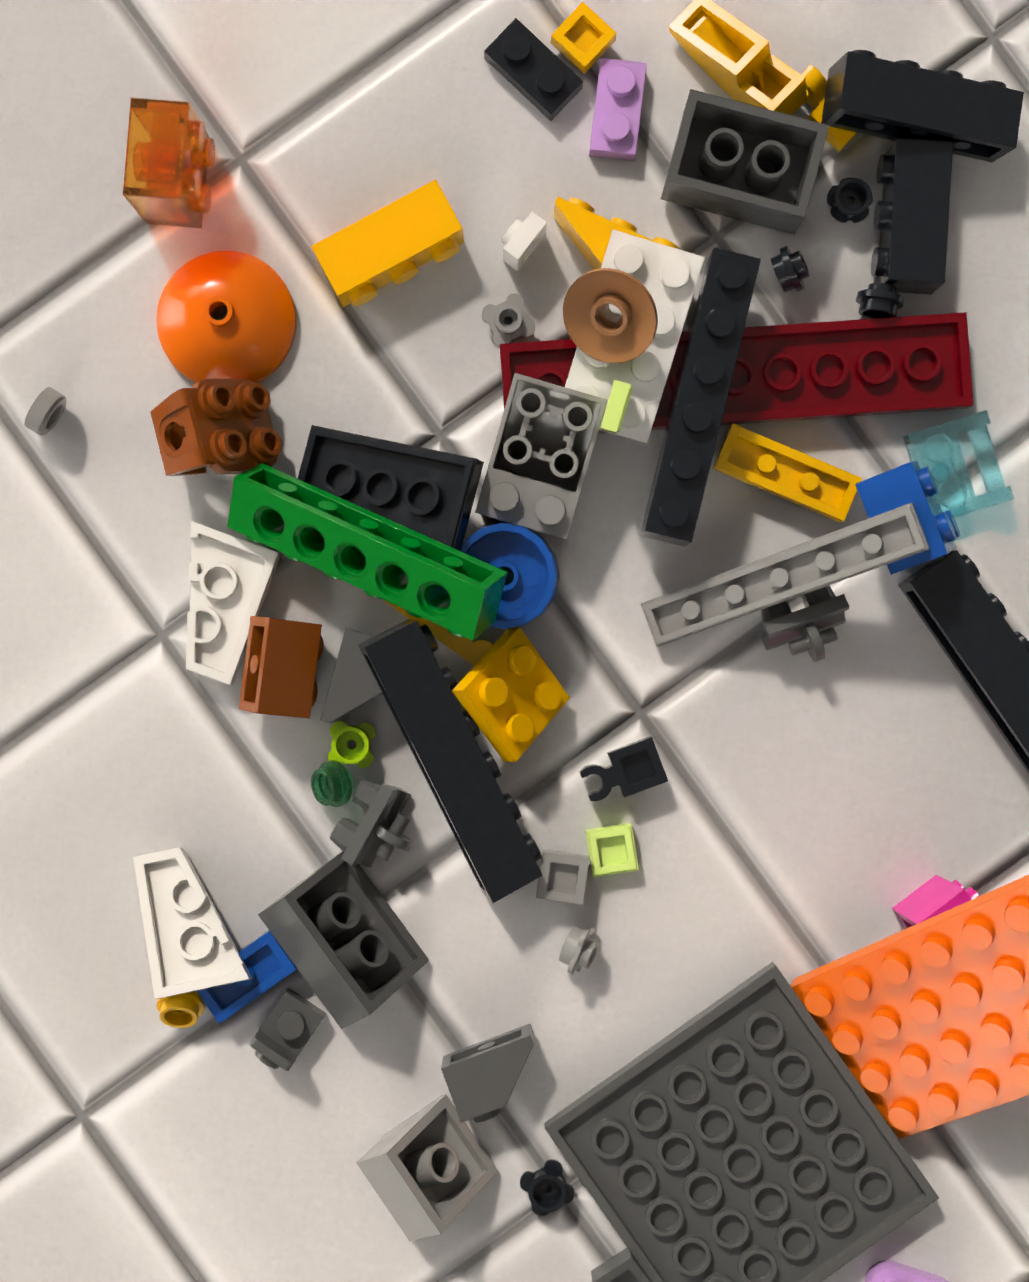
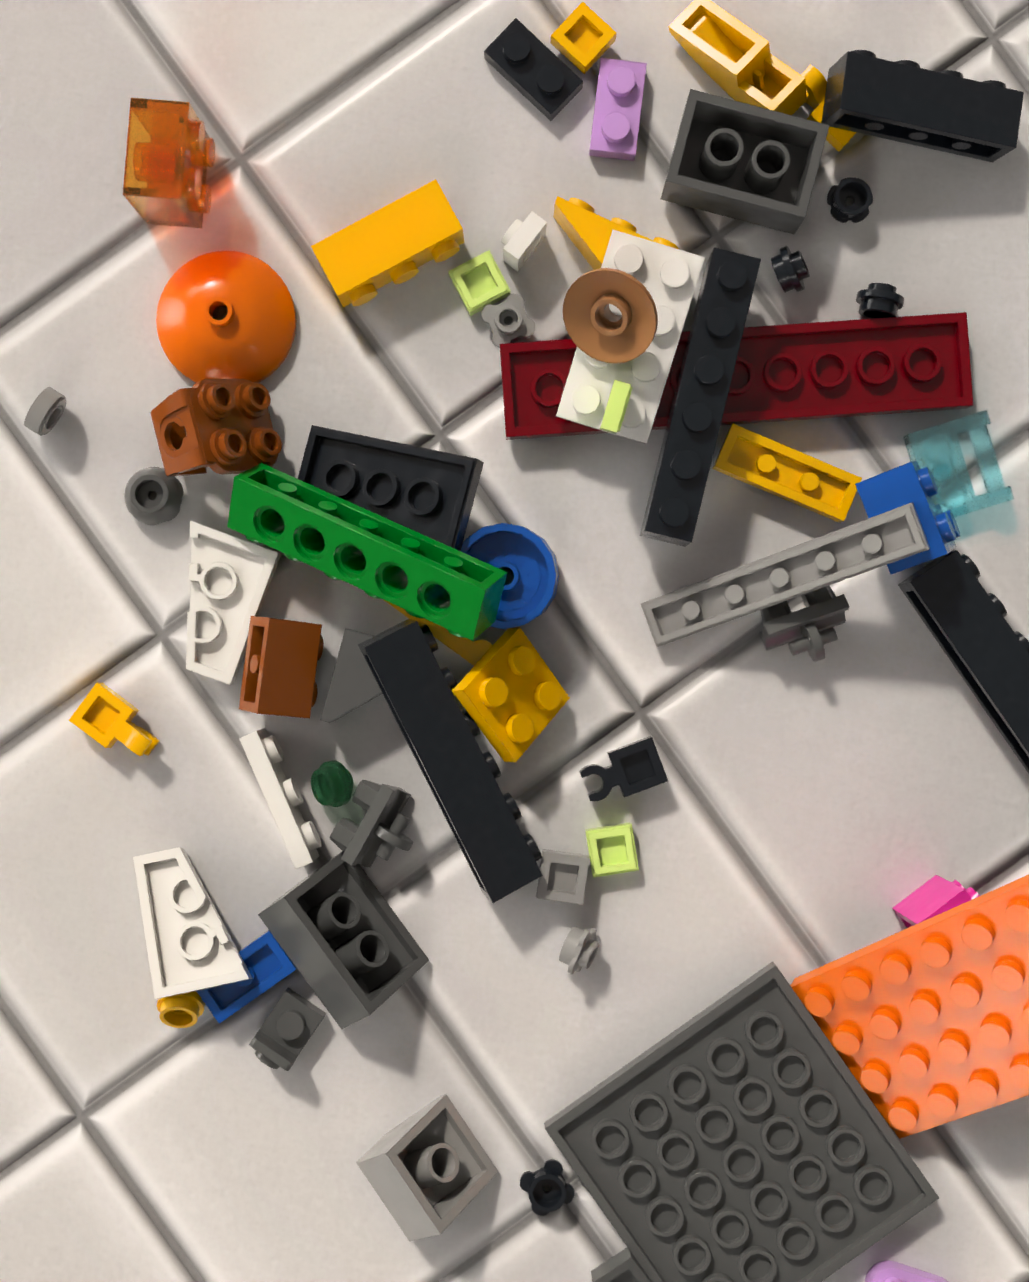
(108, 718): none -> yellow plate
(164, 506): none -> dark grey plate
(281, 797): none -> white plate
(361, 735): lime plate -> none
(479, 282): none -> yellowish green tile
(486, 1073): dark grey slope -> none
(541, 456): light grey slope -> none
(913, 215): black brick -> none

